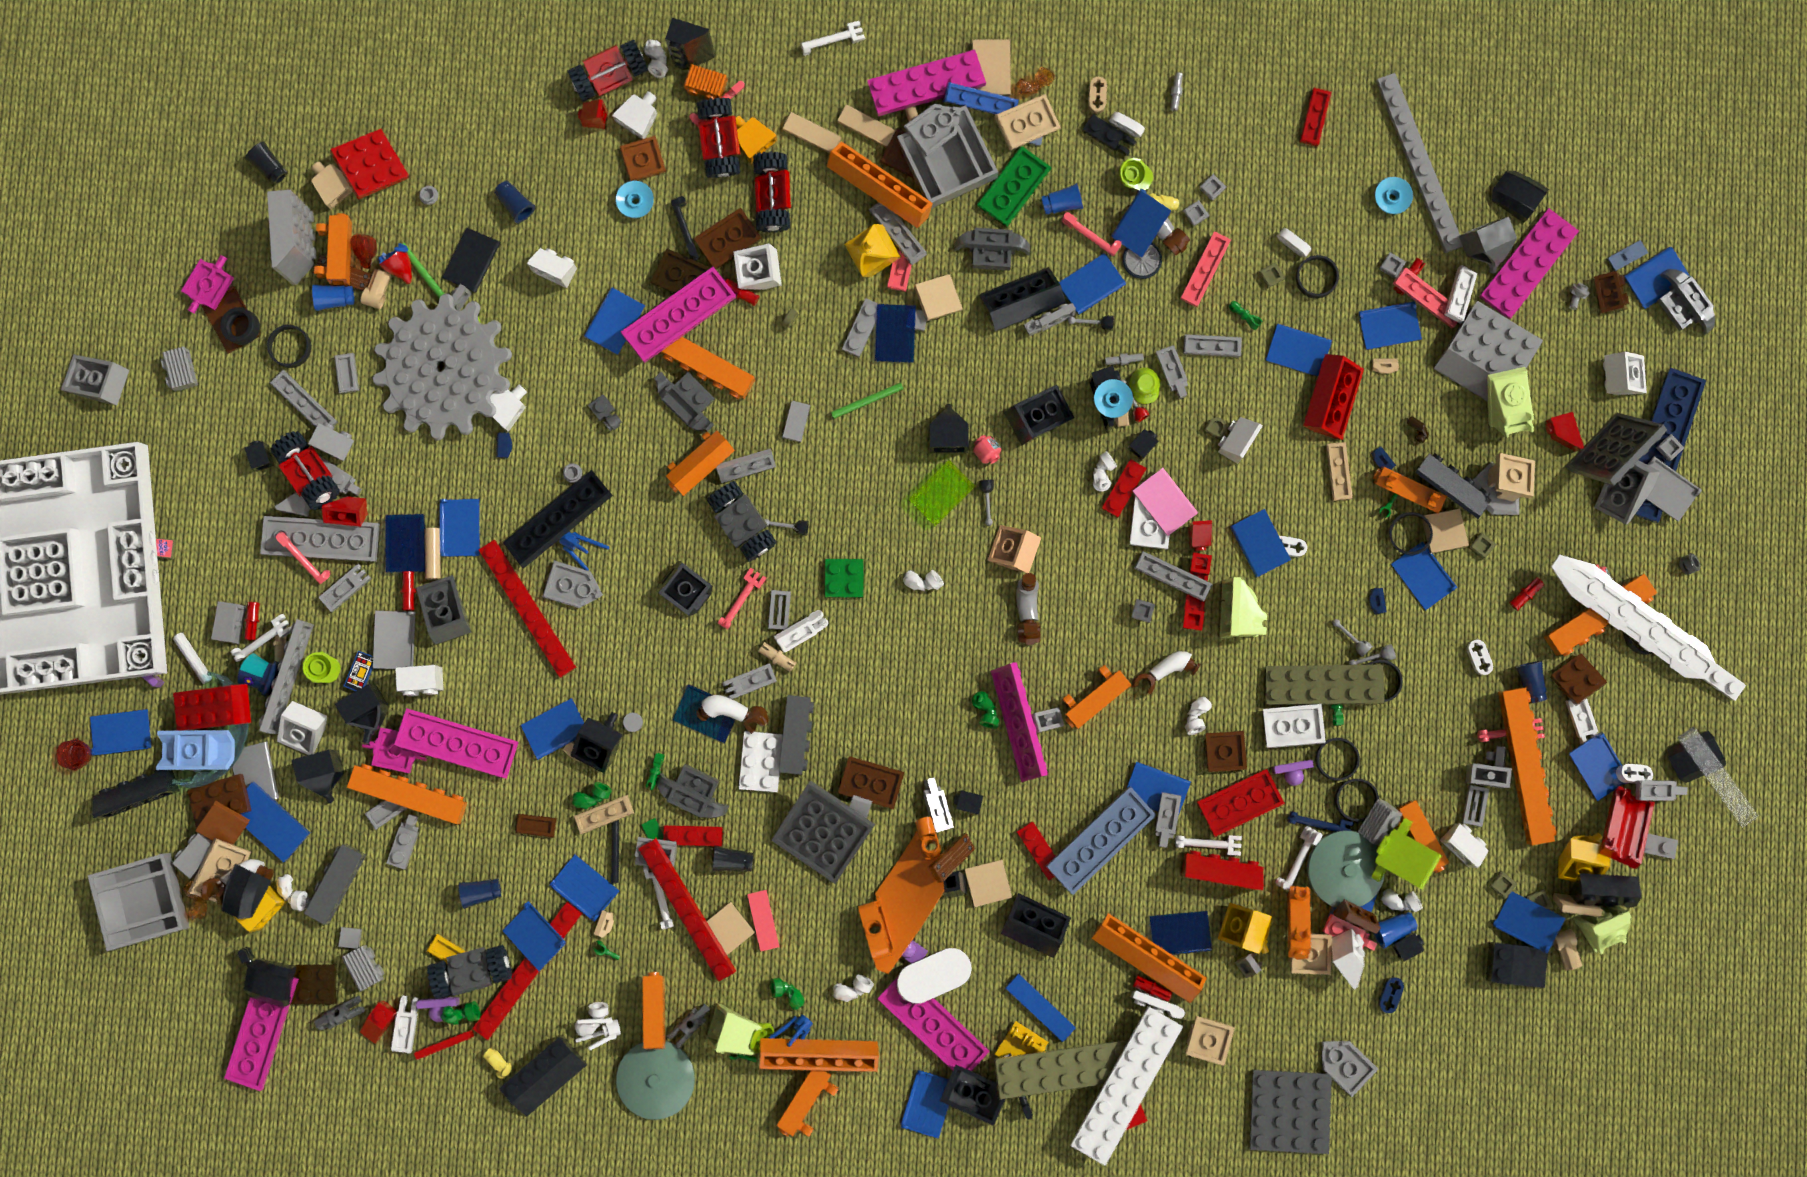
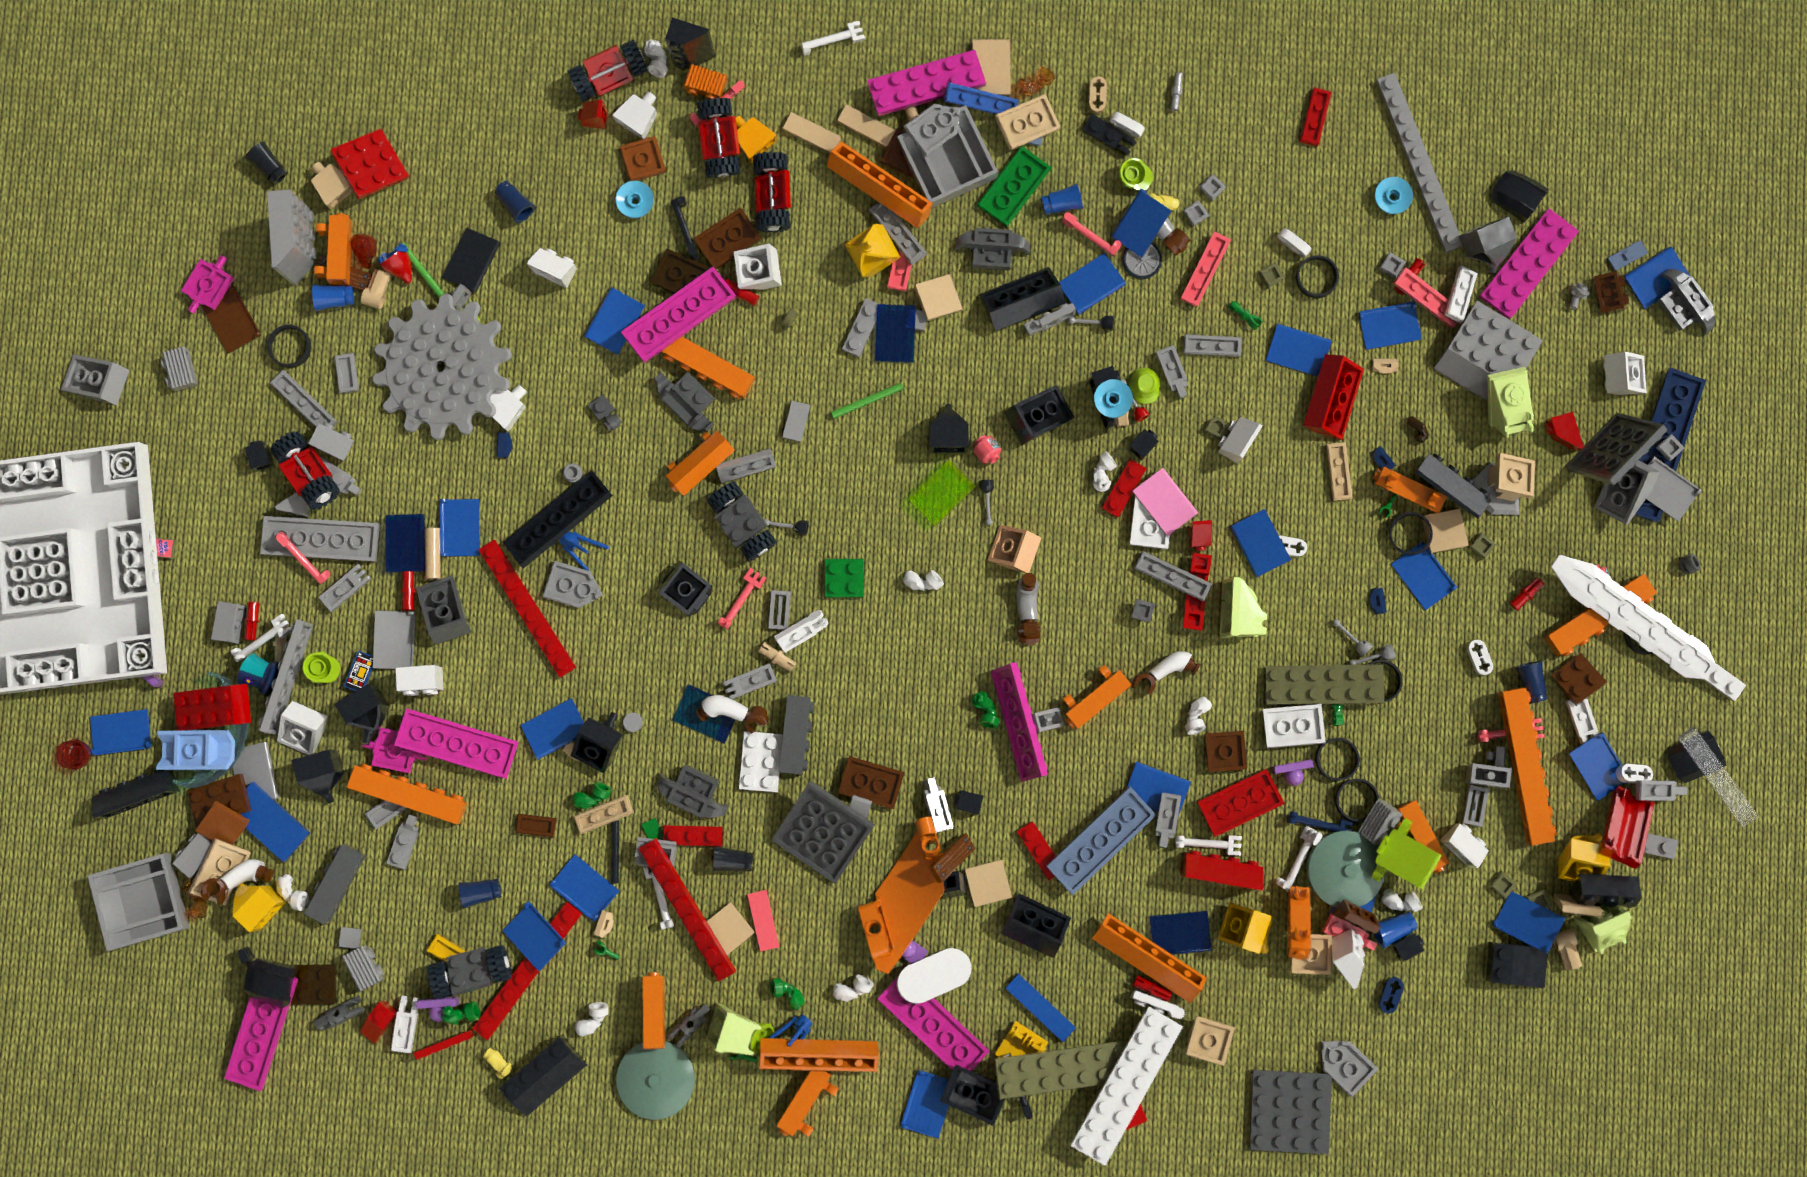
(192, 657): white axle -> none
(233, 314): black tyre -> none
(243, 892): black slope -> none
(345, 511): red slope -> none
(428, 195): light grey plate -> none
(610, 1029): white plant -> none
(657, 763): green piece -> none
(1124, 359): light grey bar -> none
(1248, 965): flat silver tile -> none

